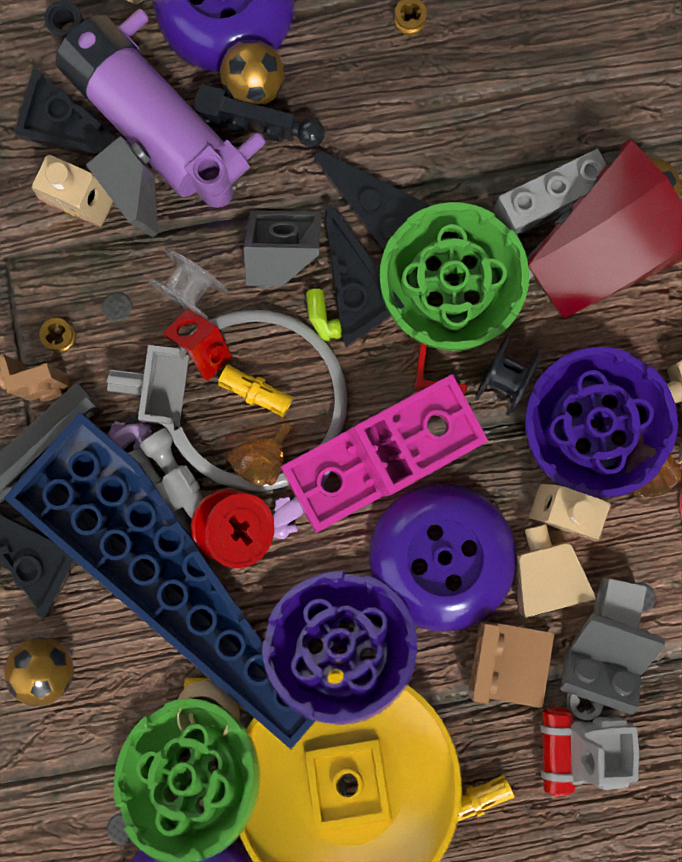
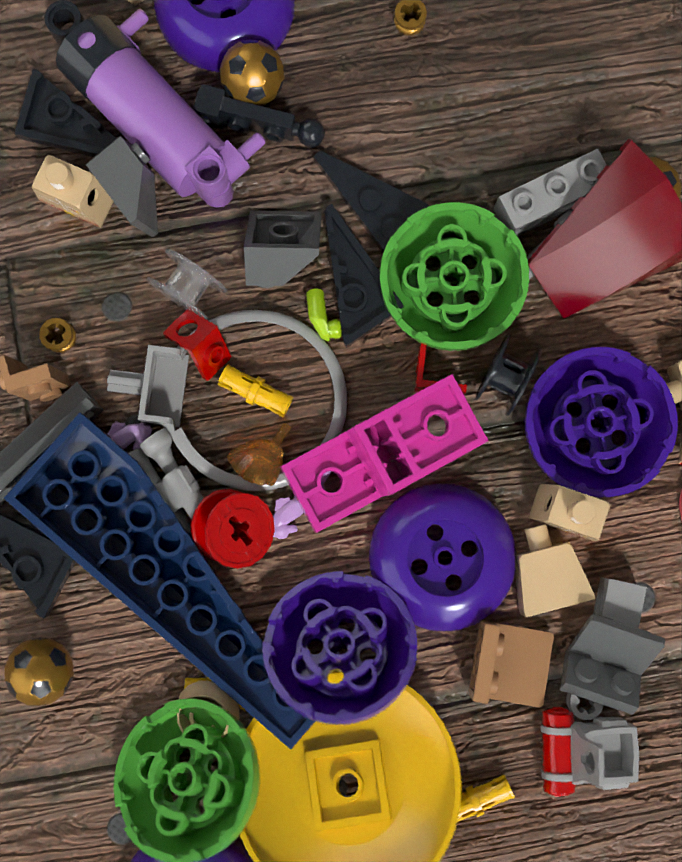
(664, 481): clear orange piece -> none

